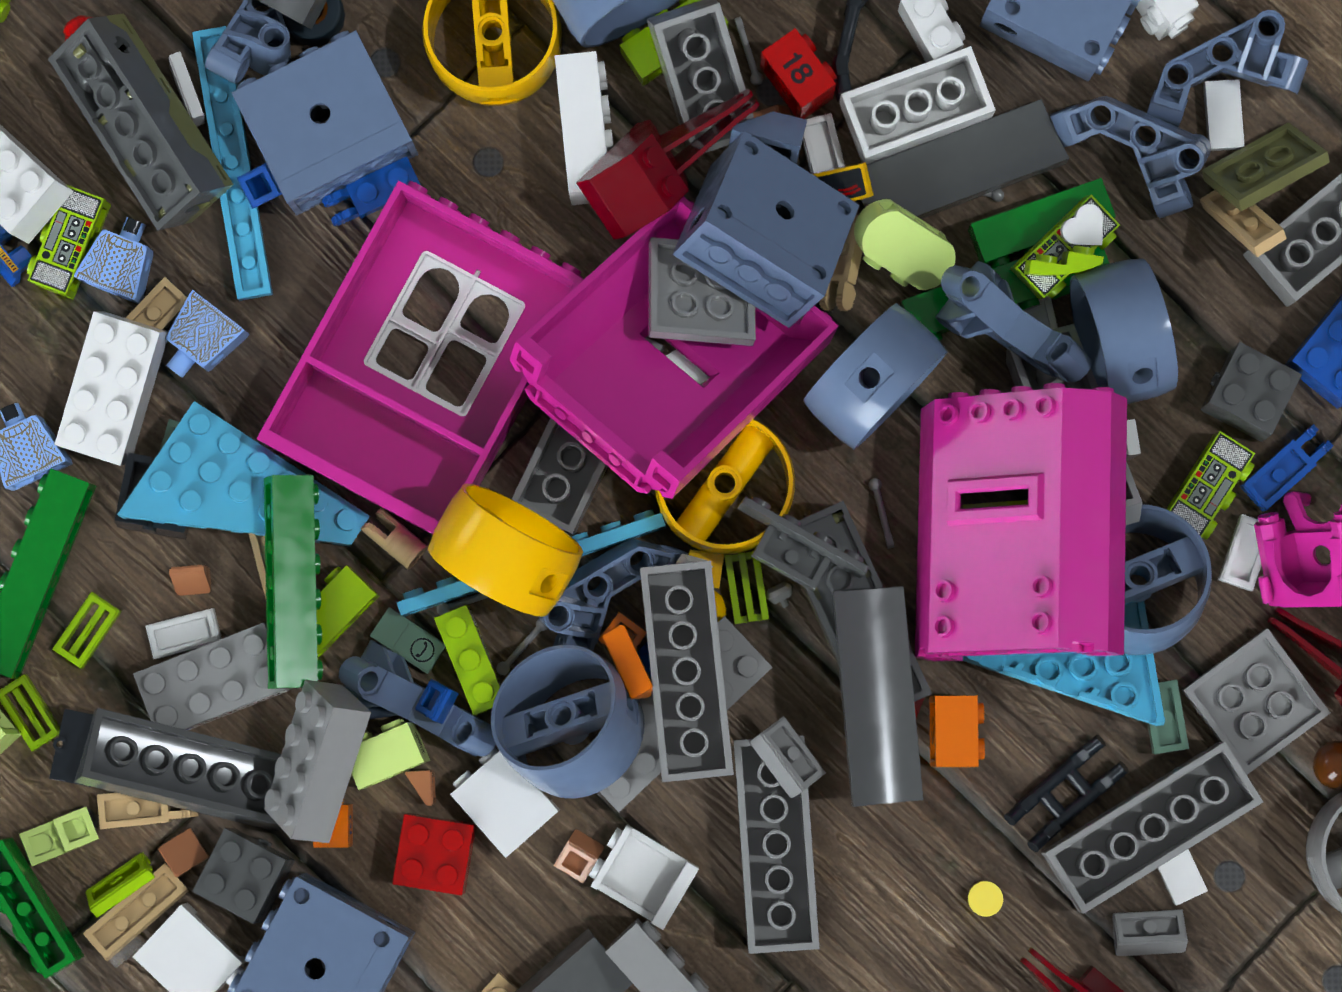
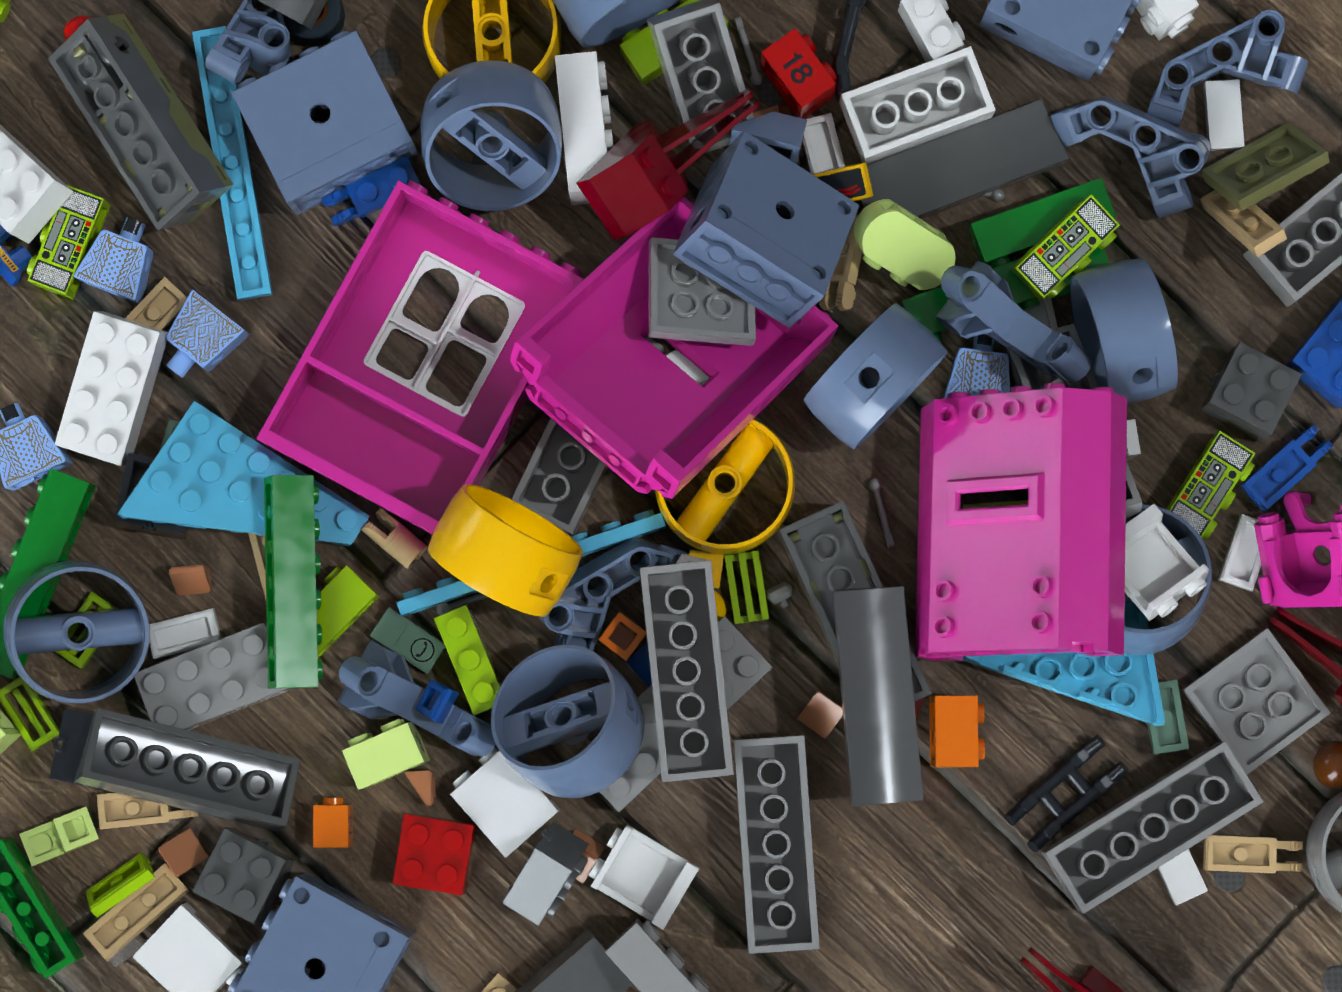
(102, 627): none -> sand blue cylinder
(186, 88): white tile -> none
(259, 185): blue slope -> none
(316, 761): light grey brick -> none
(503, 667): light grey hinge -> none
(515, 167): none -> sand blue cylinder
(547, 874): none -> brick
(628, 663): orange slope -> none
(787, 757): light grey slope -> none
(795, 550): dark grey bracket -> none
(821, 714): none -> nougat slope
(979, 369): none -> light blue torso
(985, 898): light yellow tile -> none
(1072, 262): lime slope -> none
(1085, 227): white tile -> none
(1149, 932): light grey slope -> none
(1158, 566): none -> white panel
(1248, 854): none -> tan hinge

